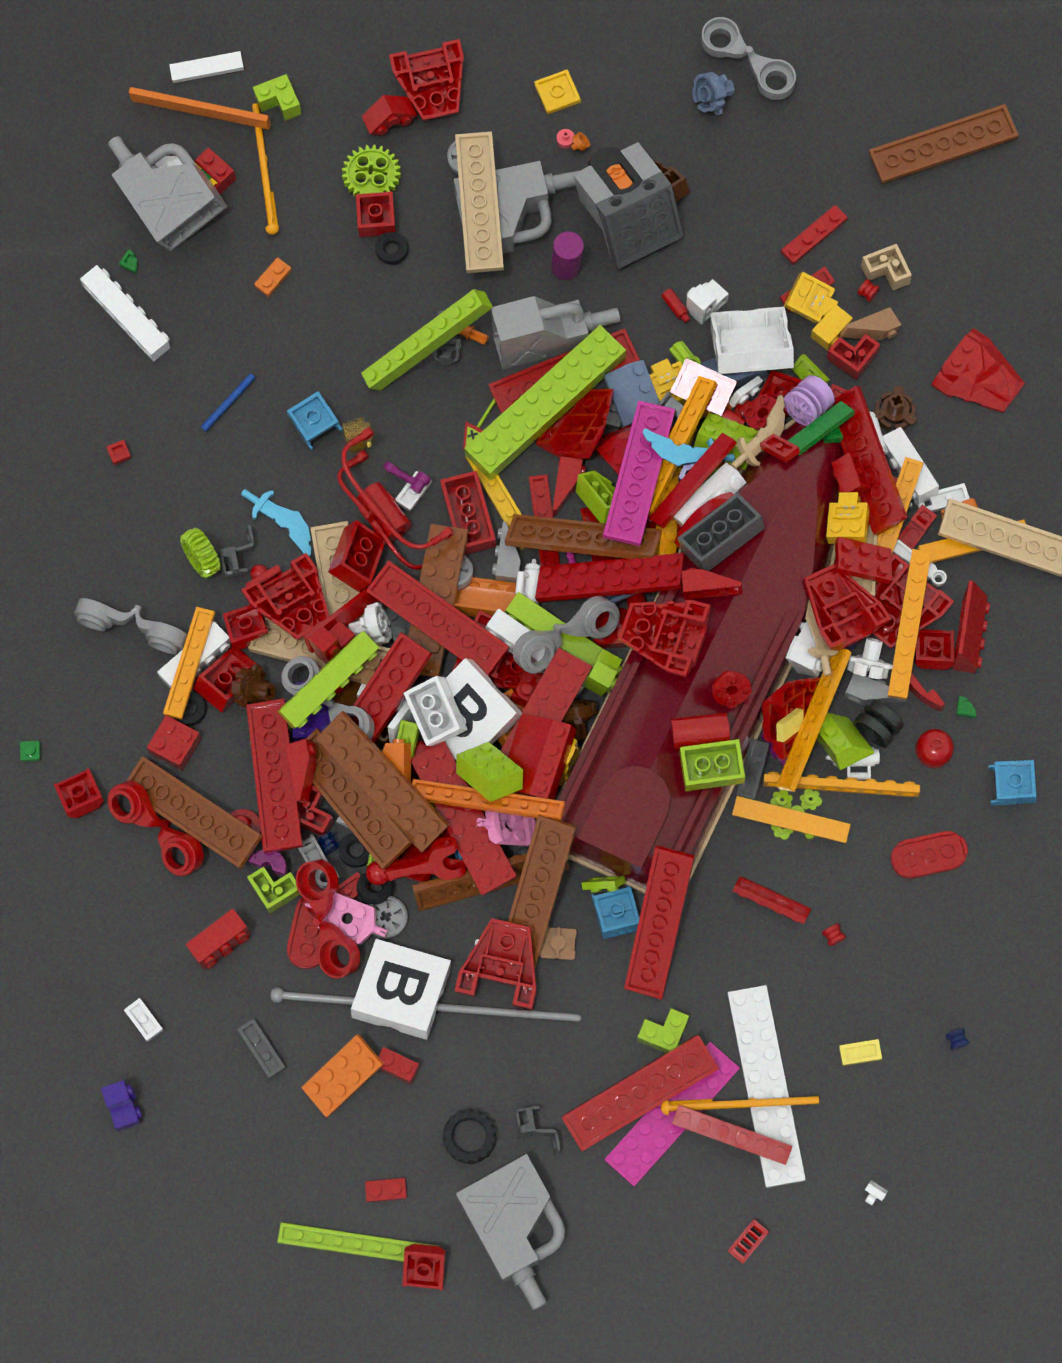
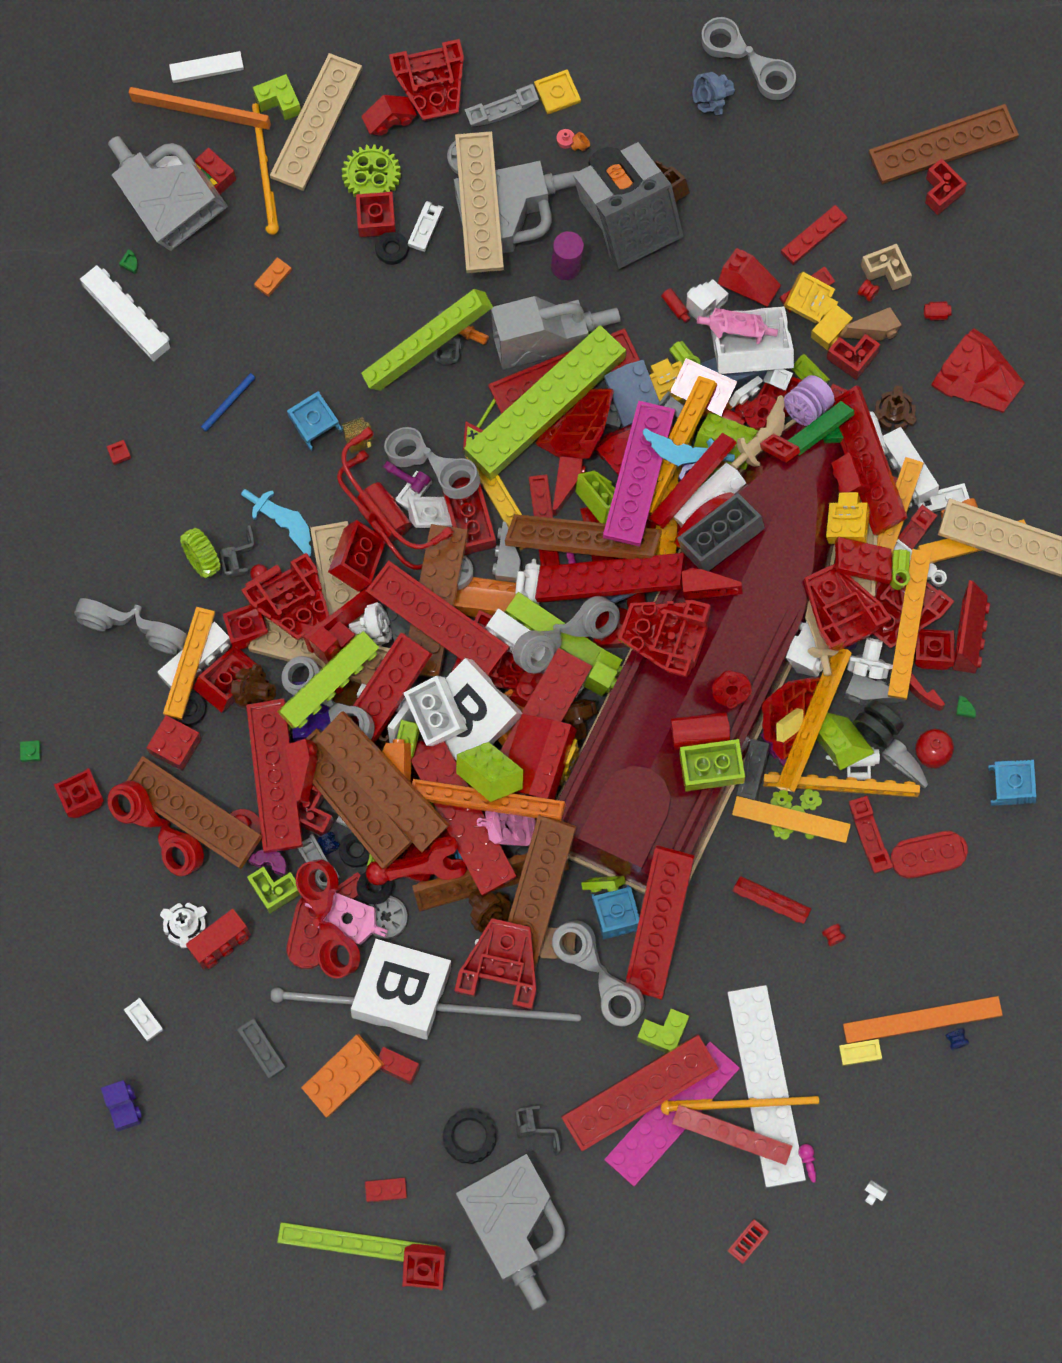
(177, 914): none -> white piece
(316, 122): none -> tan plate
(425, 226): none -> white plate
(428, 511): none -> white slope
(446, 469): none -> light grey piece
(488, 907): none -> reddish brown piece
(502, 108): none -> light grey slope
(608, 984): none -> light grey piece
(737, 323): none -> bright pink plate
(749, 278): none -> red slope
(778, 378): none -> white panel
(806, 1153): none -> dark pink bar
(869, 835): none -> red slope
(900, 568): none -> lime piece
(901, 759): none -> light grey piece
(922, 1020): none -> orange tile
(937, 310): none -> red brick
(947, 186): none -> red brick

